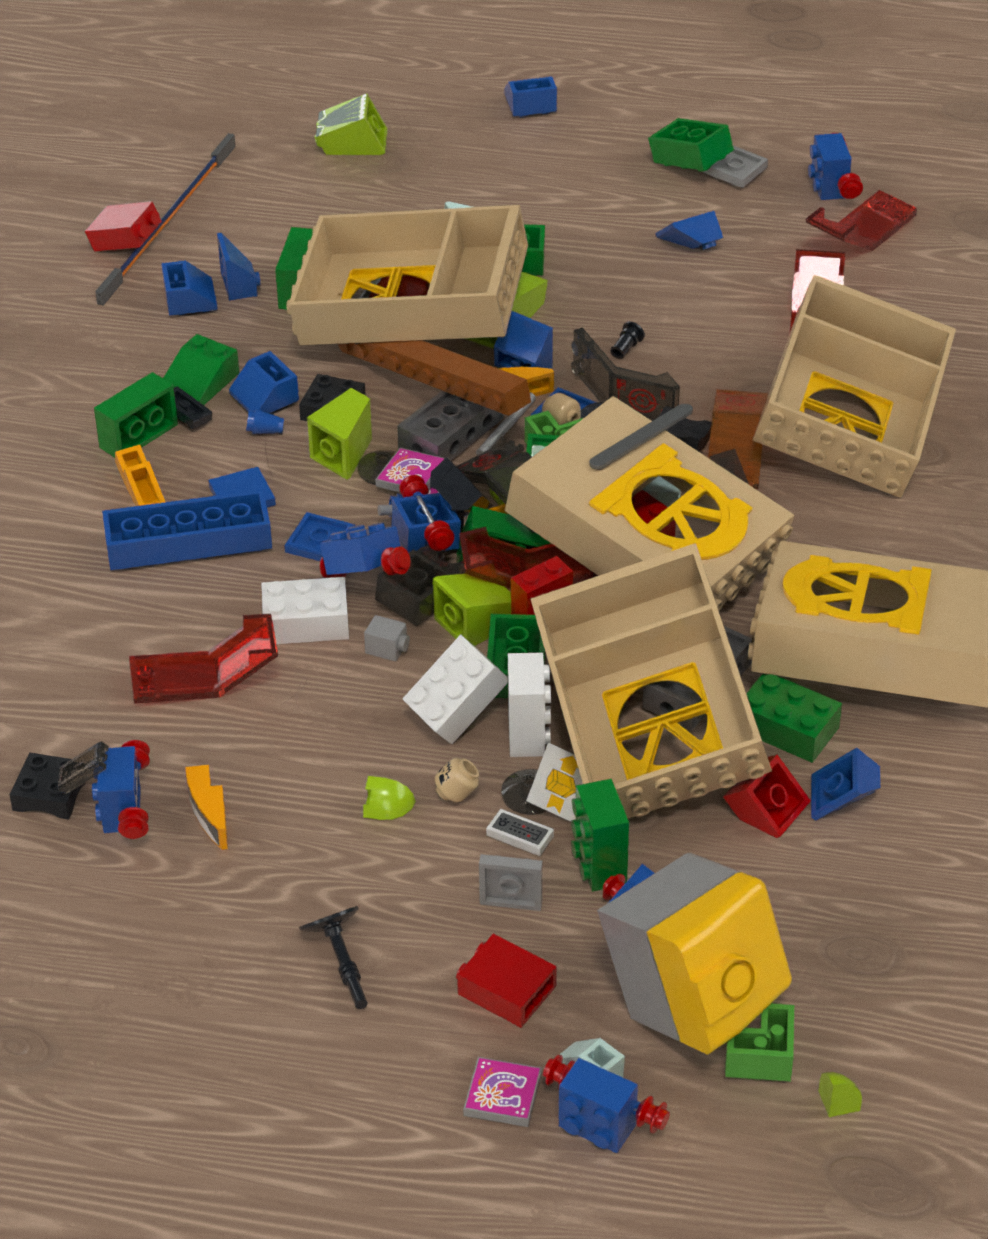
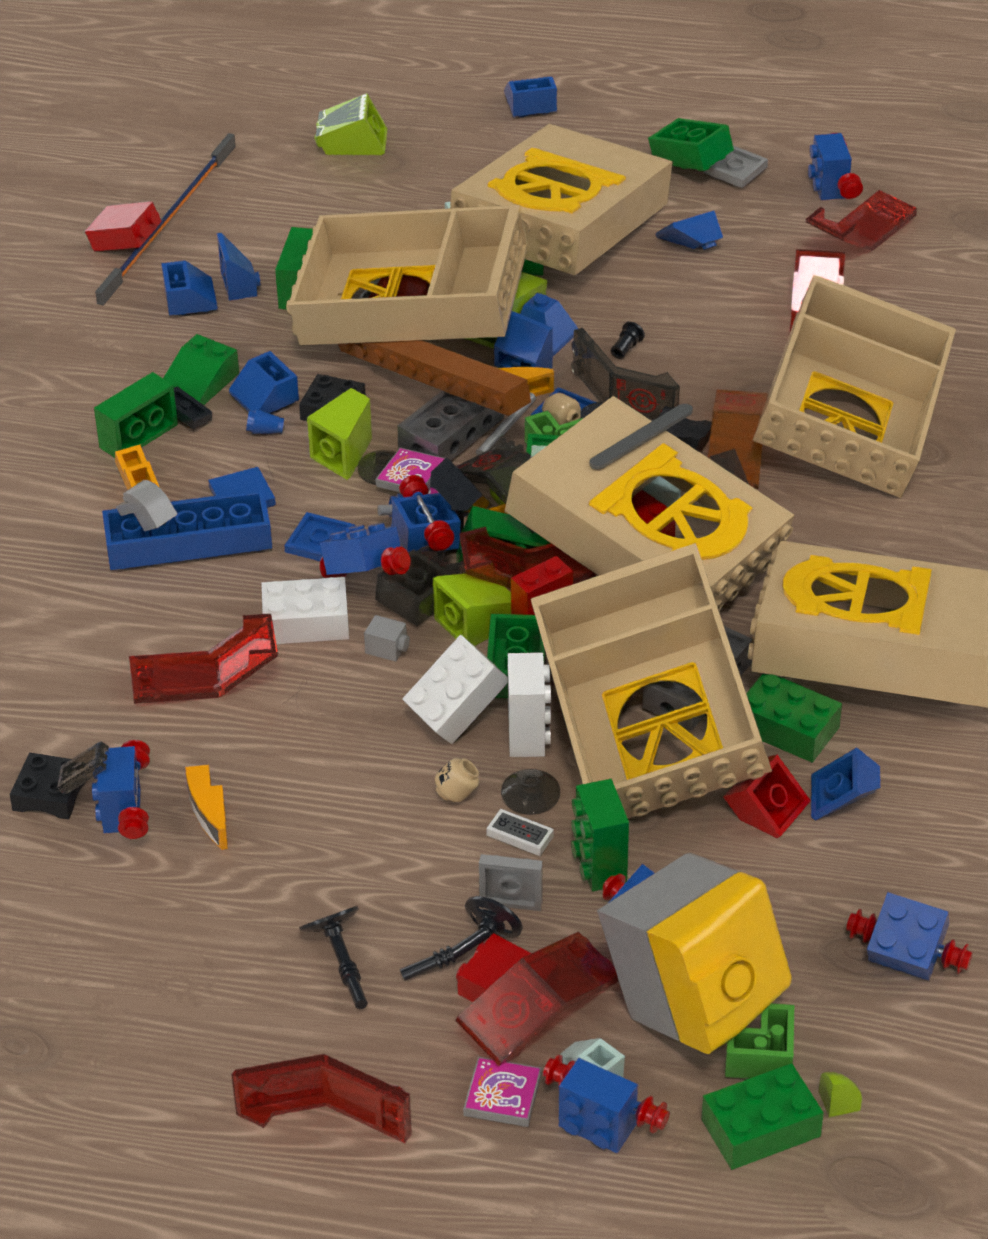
(148, 504): none -> light grey brick
(318, 1083): none -> clear red windscreen
(387, 799): lime brick -> none
(488, 922): none -> black dish
(534, 995): none -> clear red windscreen
(551, 313): none -> blue slope
(556, 782): white sticker -> none
(590, 191): none -> tan panel
(762, 1116): none -> green brick
(909, 937): none -> blue brick

